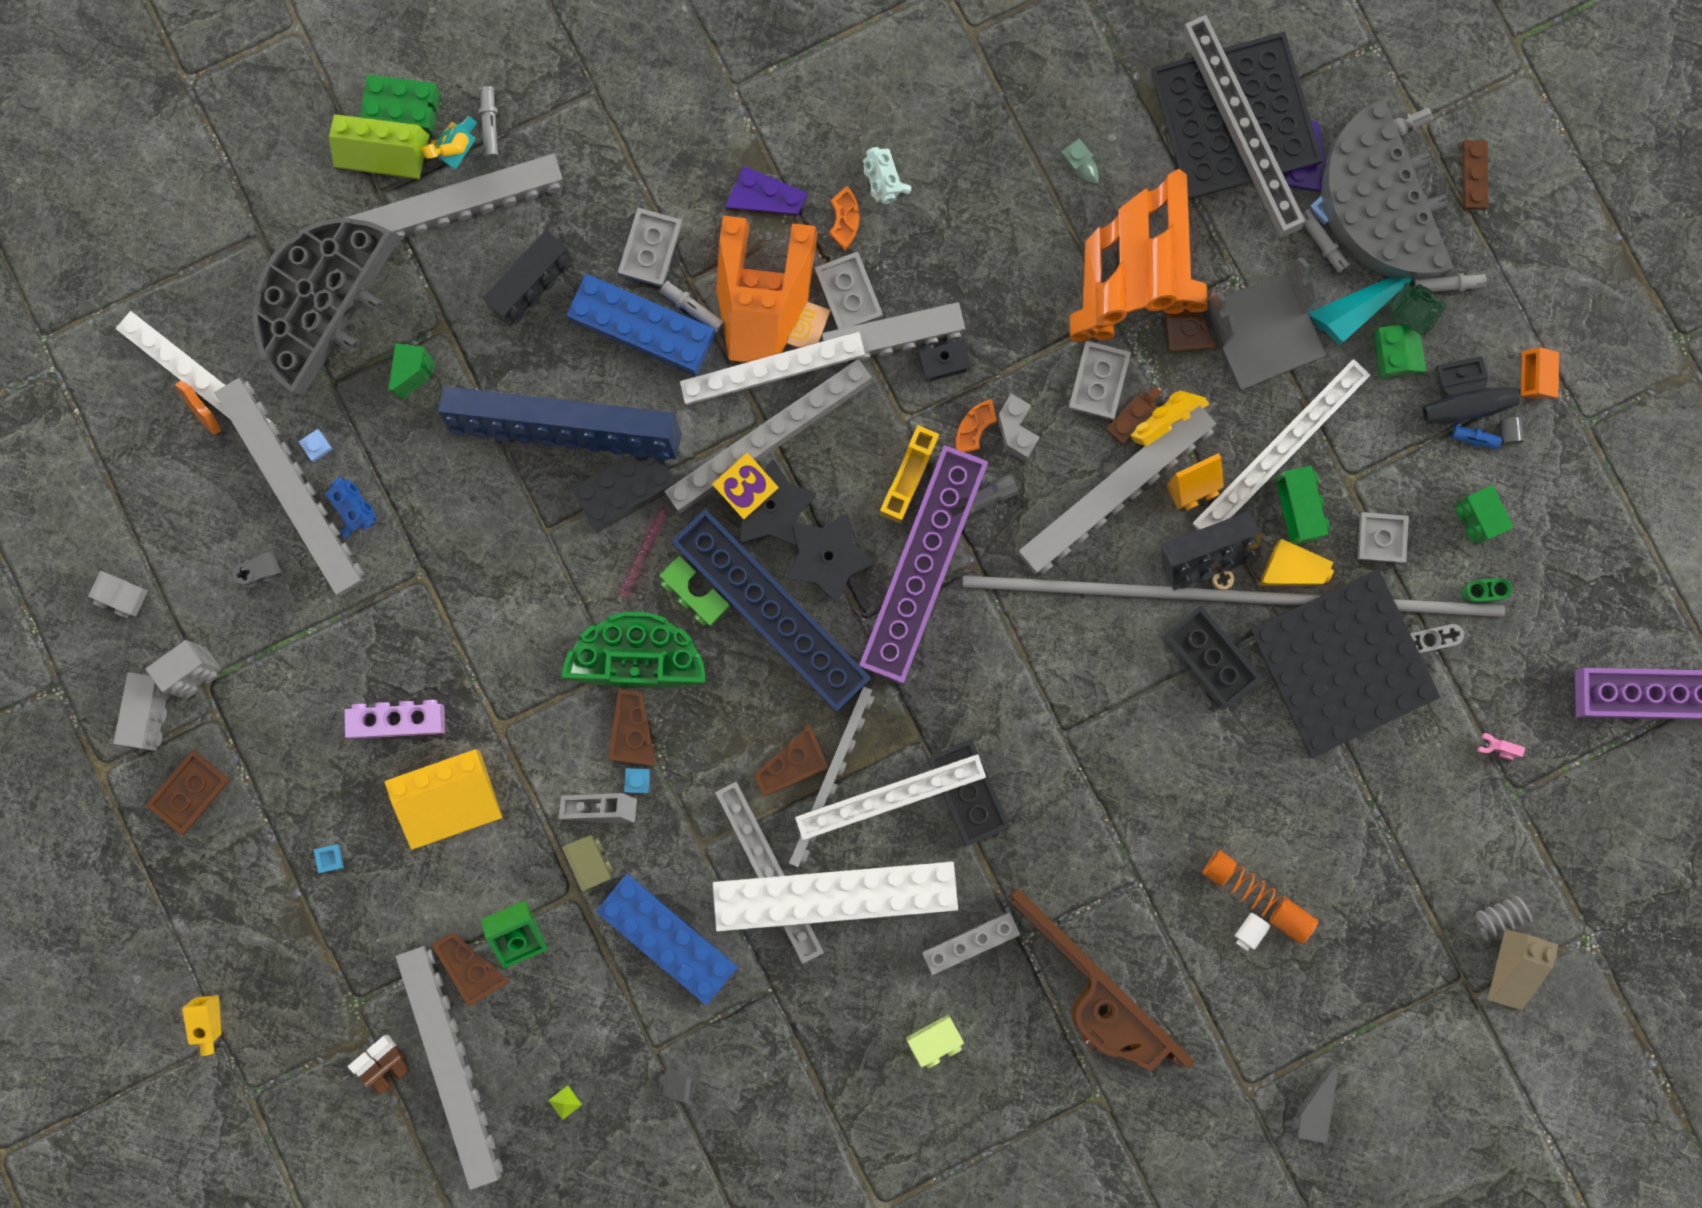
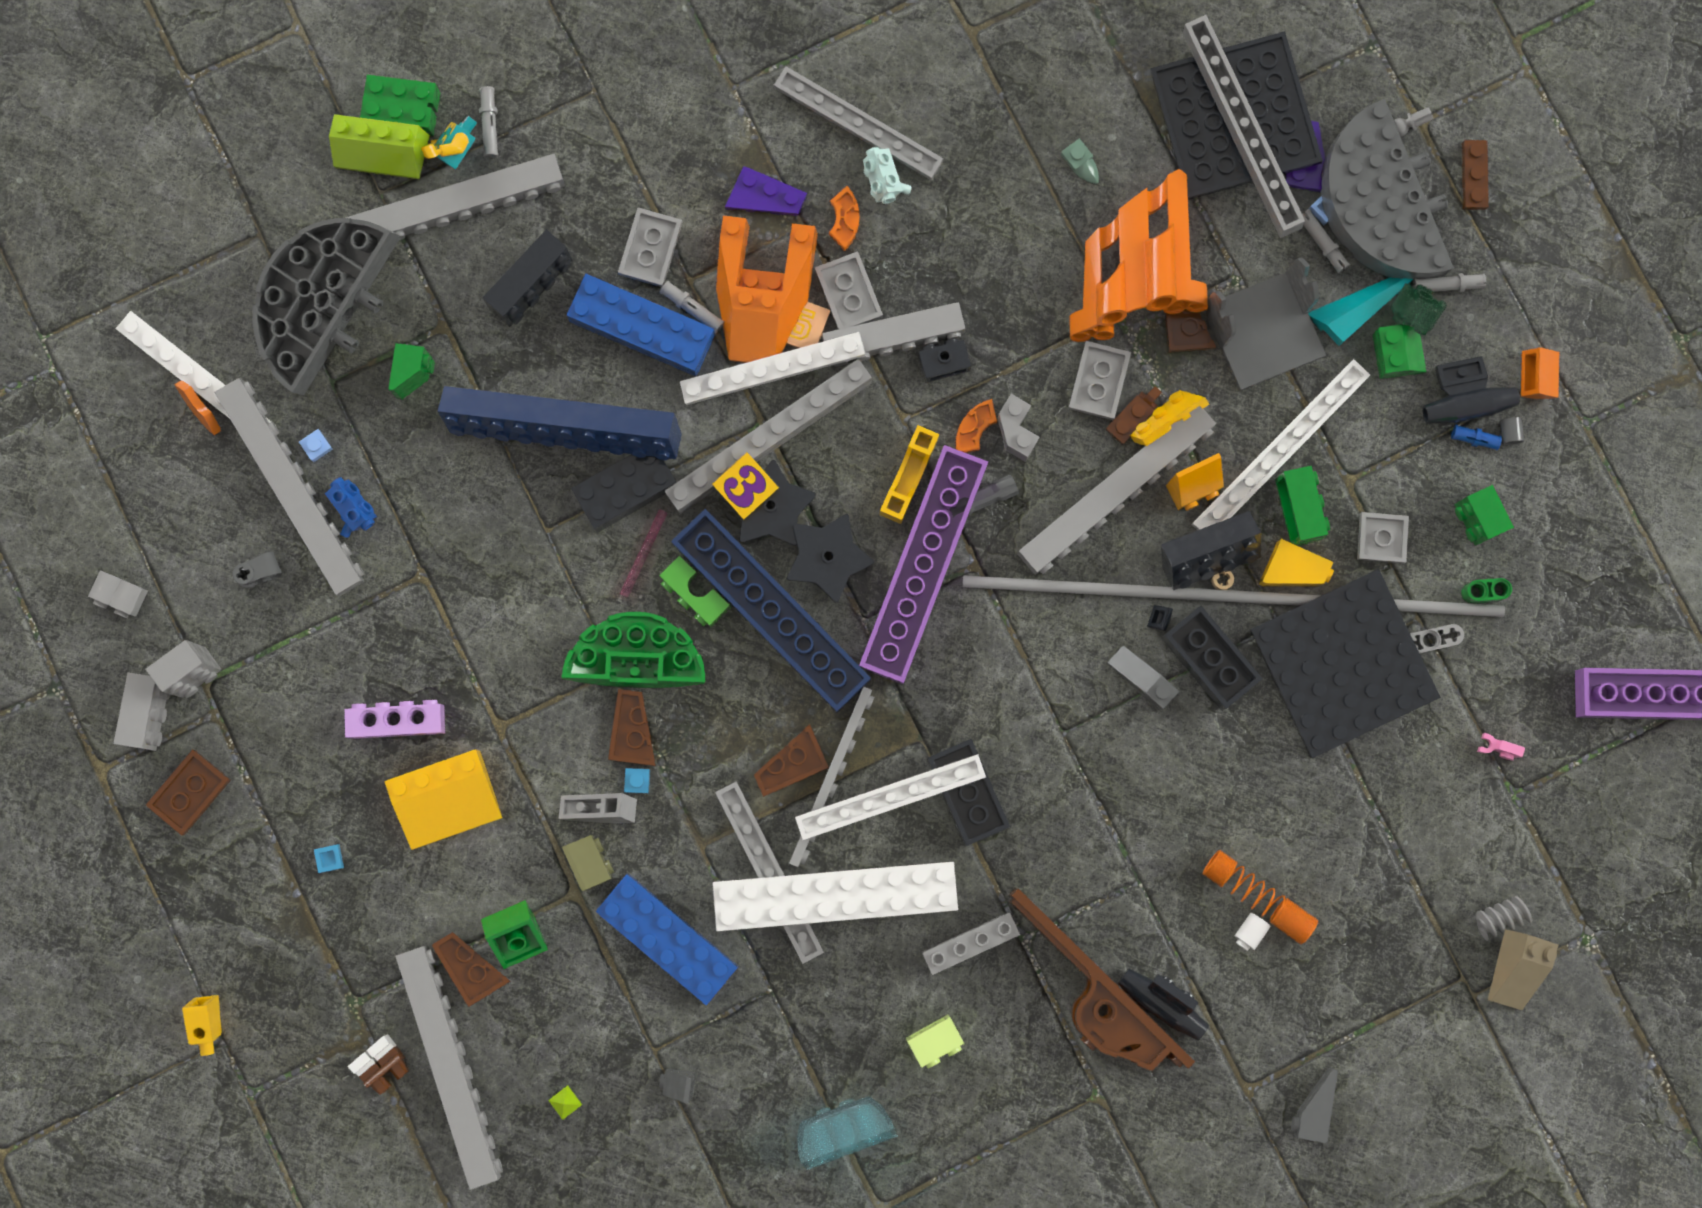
(843, 1131): none -> clear light blue windscreen
(858, 122): none -> light grey plate
(1143, 678): none -> slope
(1160, 618): none -> black slope
(1165, 1002): none -> black plate

